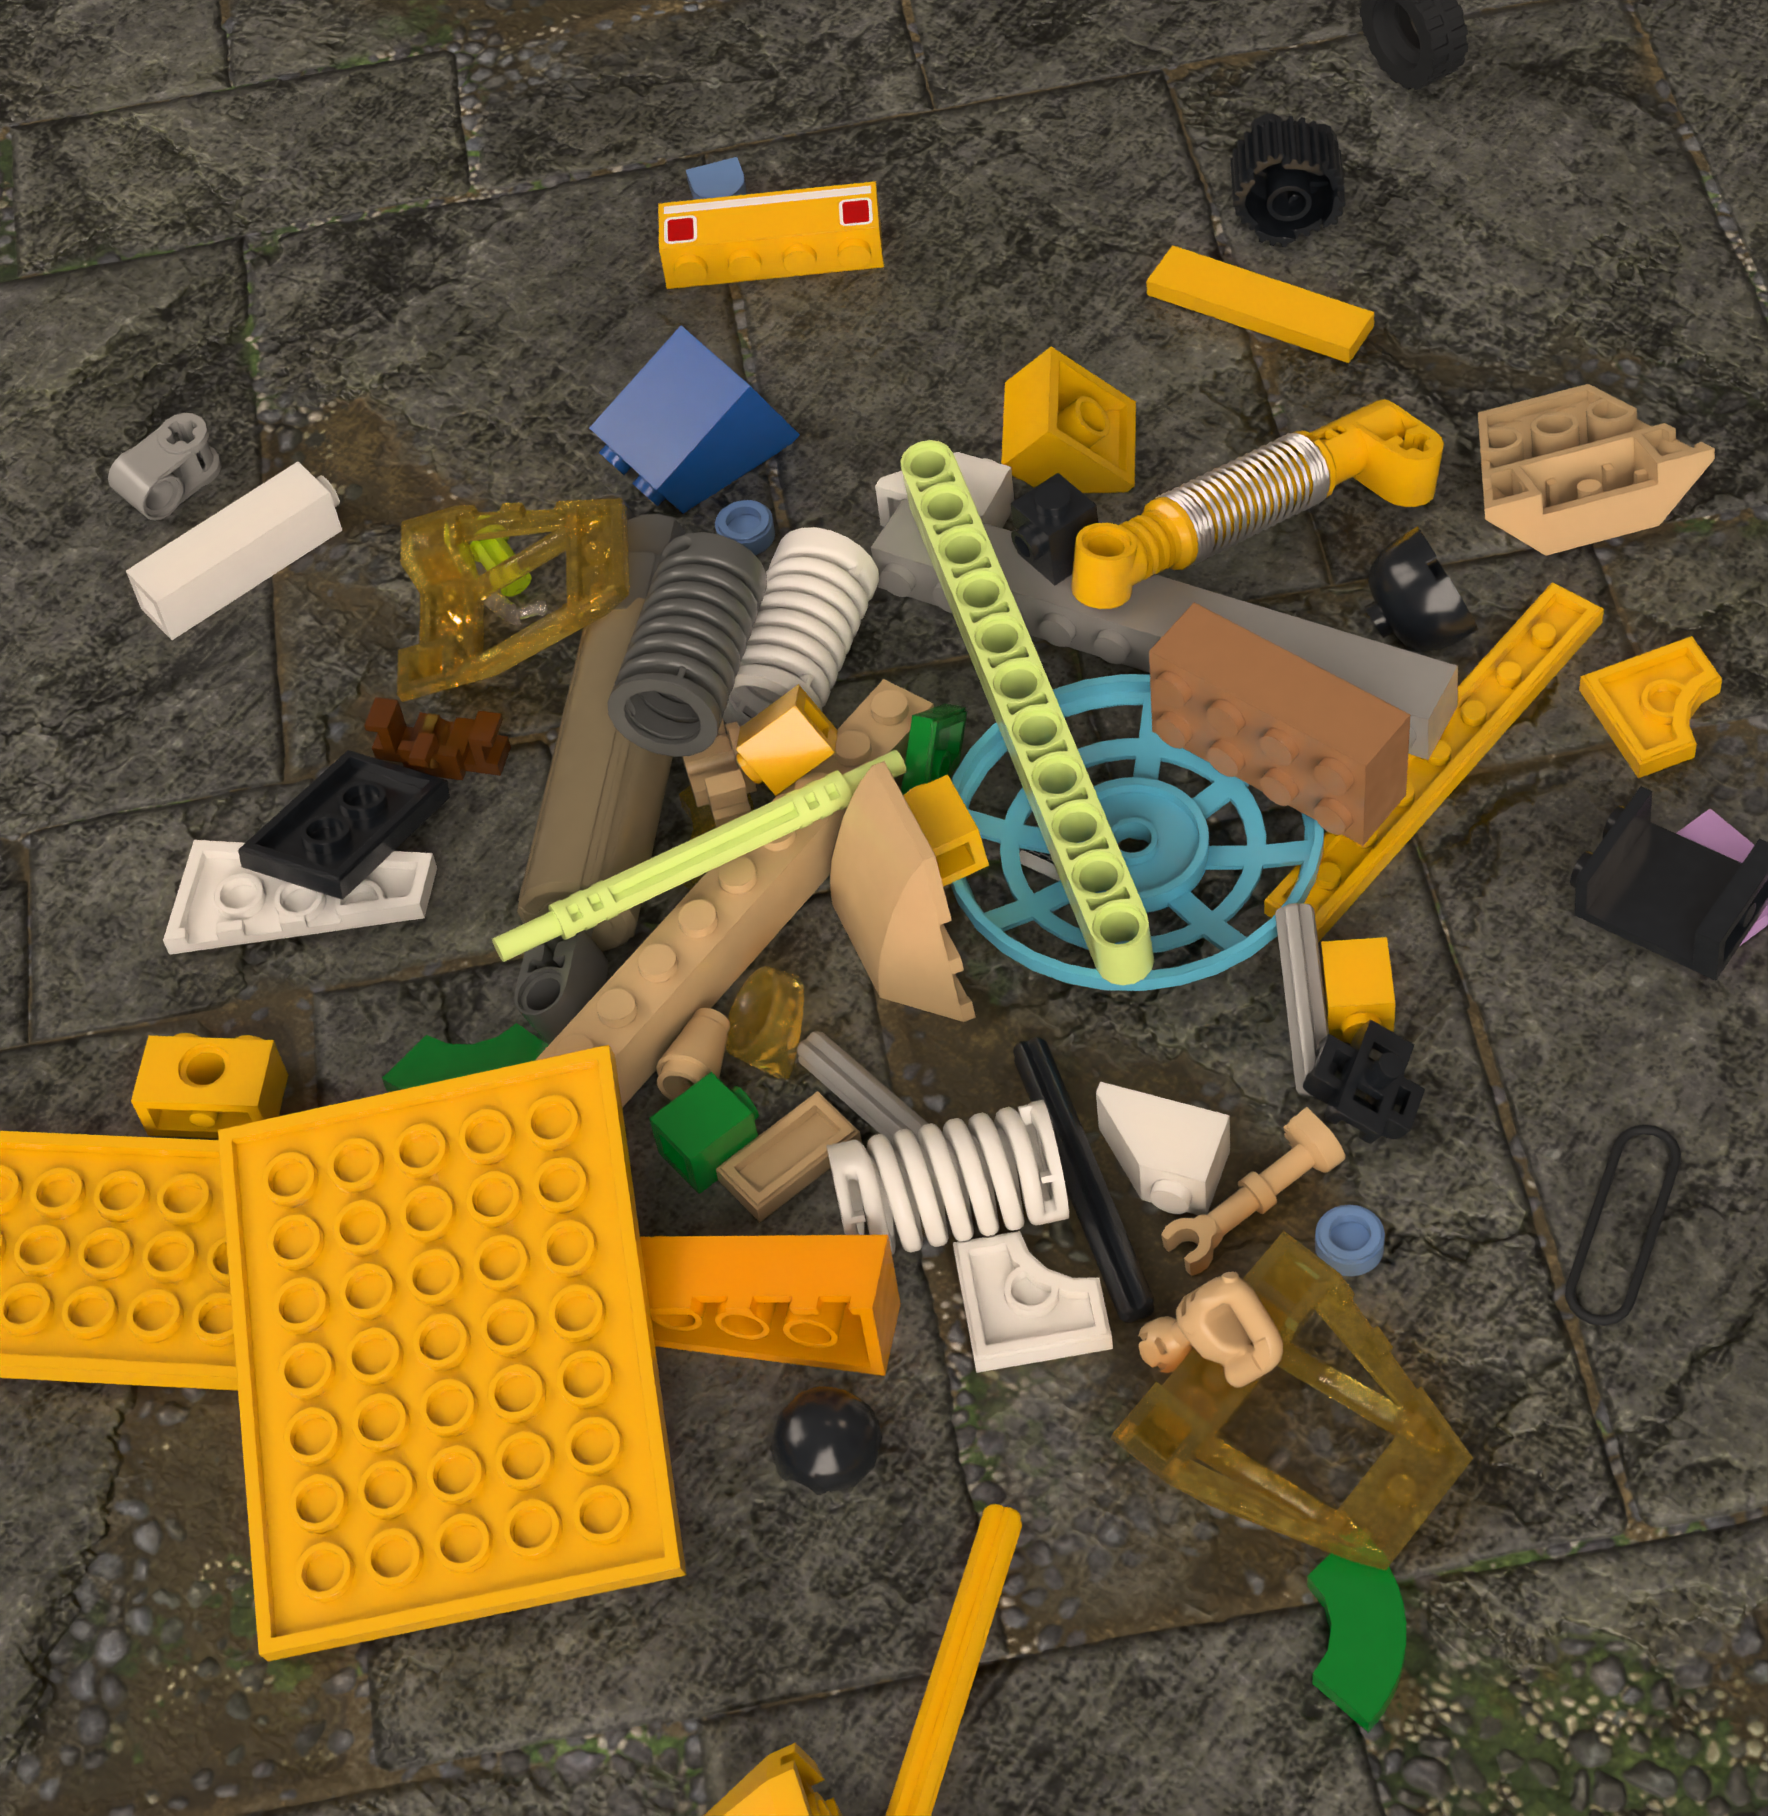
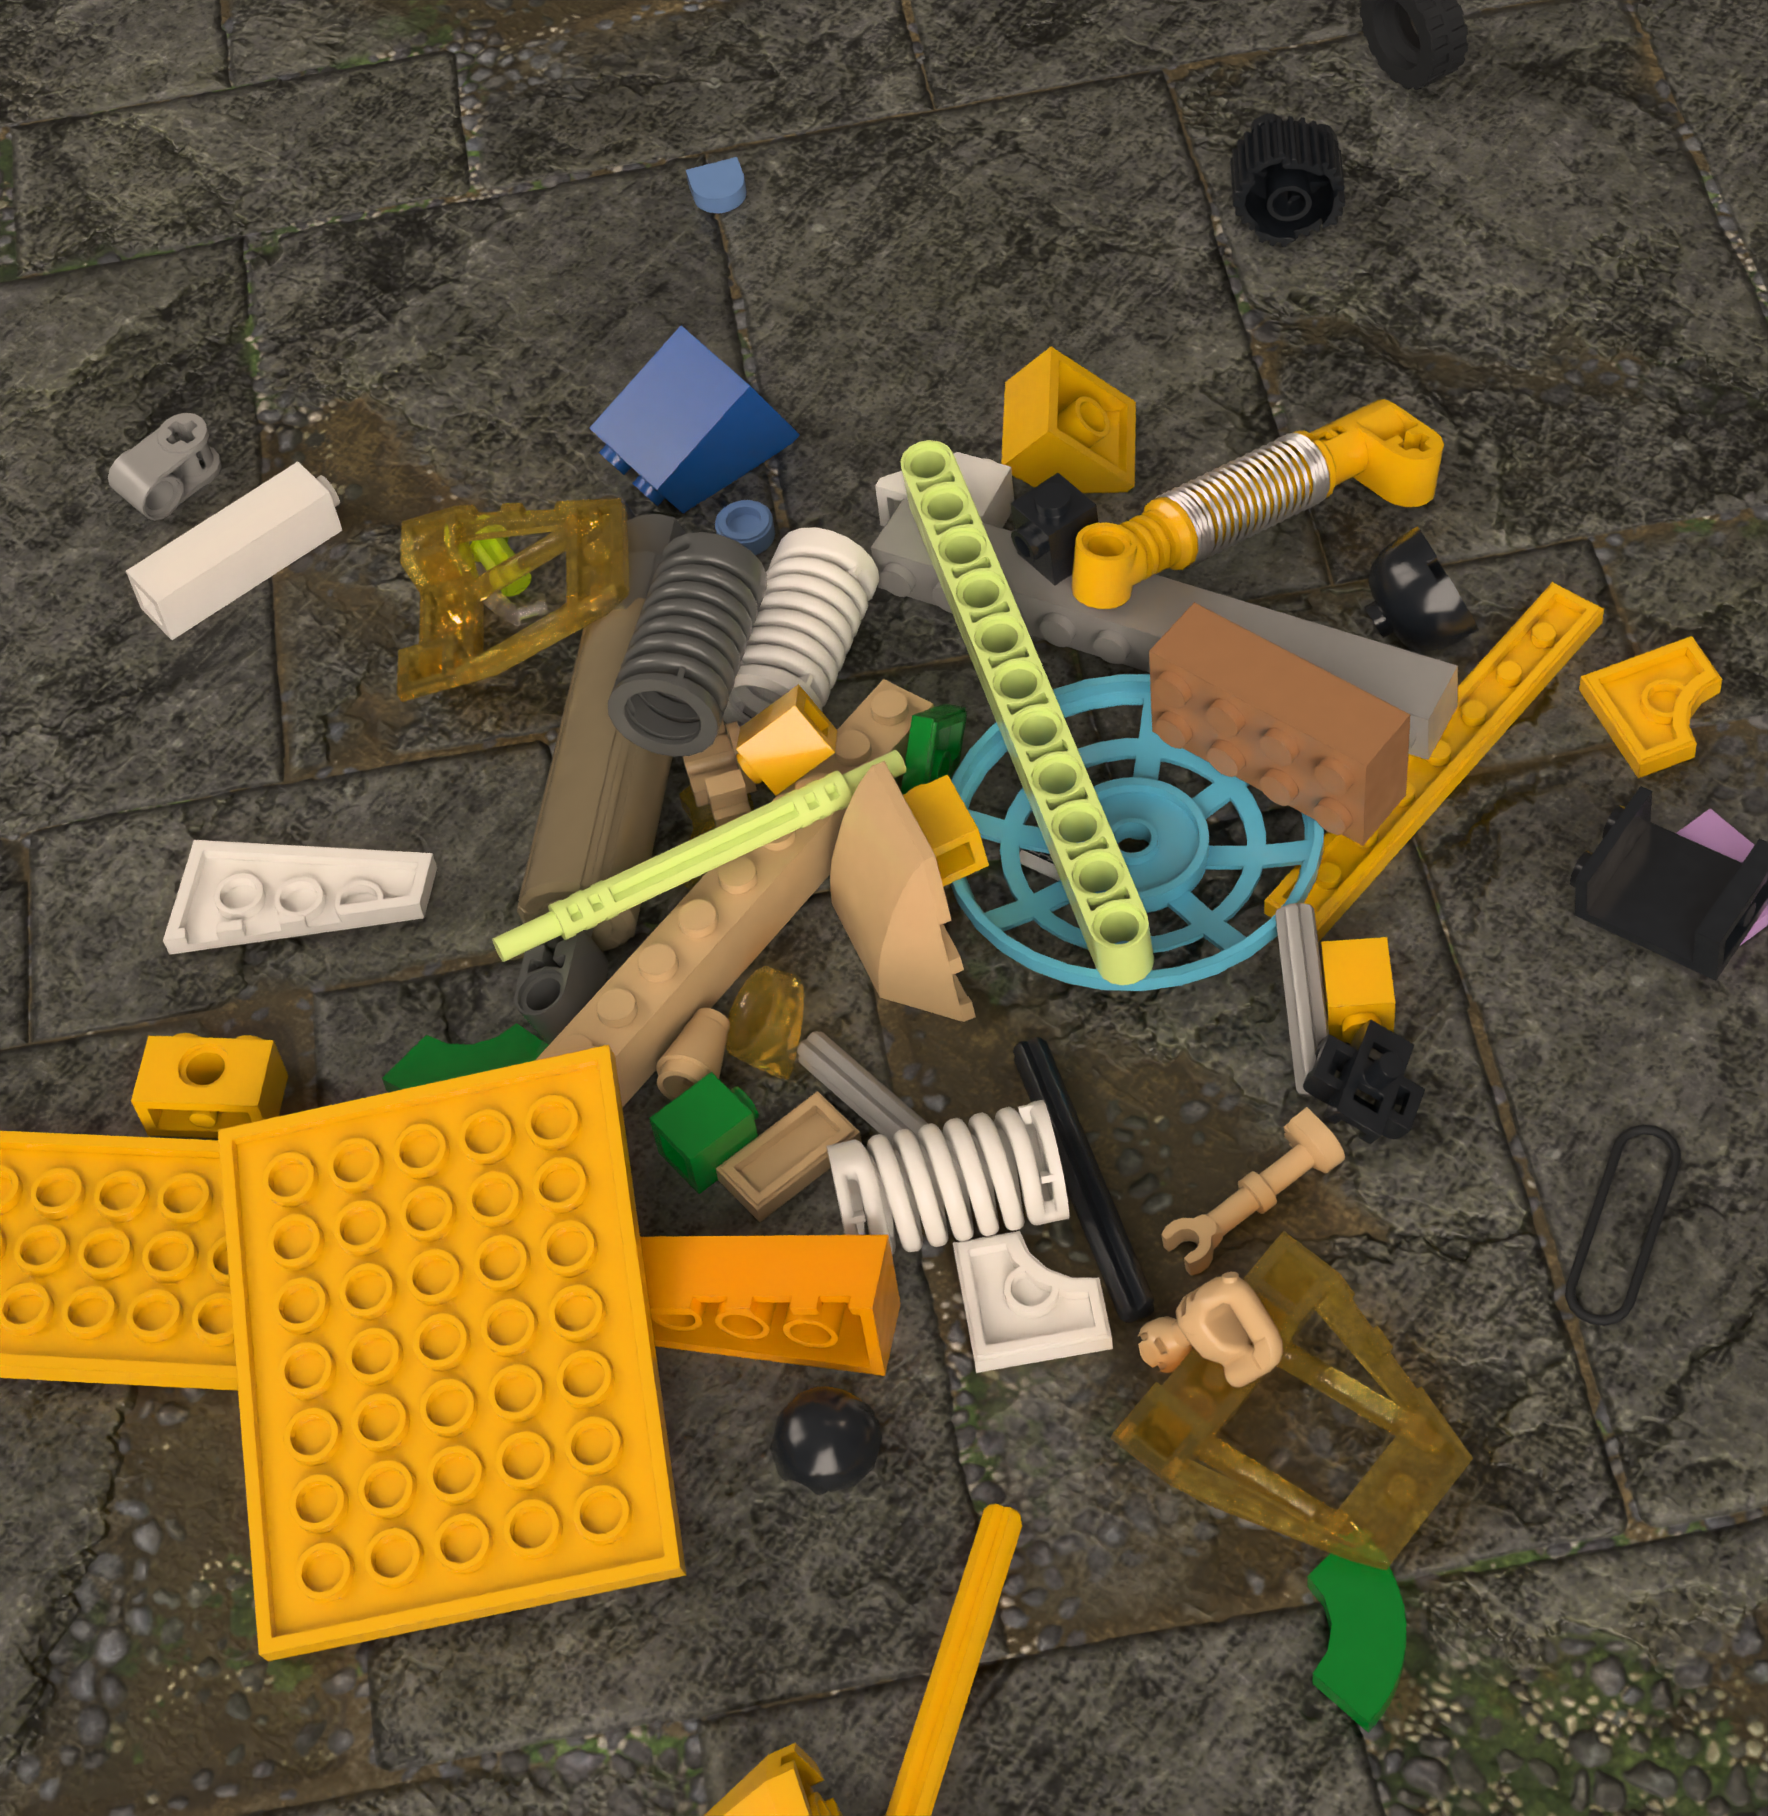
(344, 824): black tile -> none
(436, 744): reddish brown piece -> none
(770, 235): yellow brick -> none
(1165, 1147): white slope -> none
(1260, 304): yellow tile -> none
(1350, 1239): medium blue tile -> none
(1581, 469): tan wedge -> none

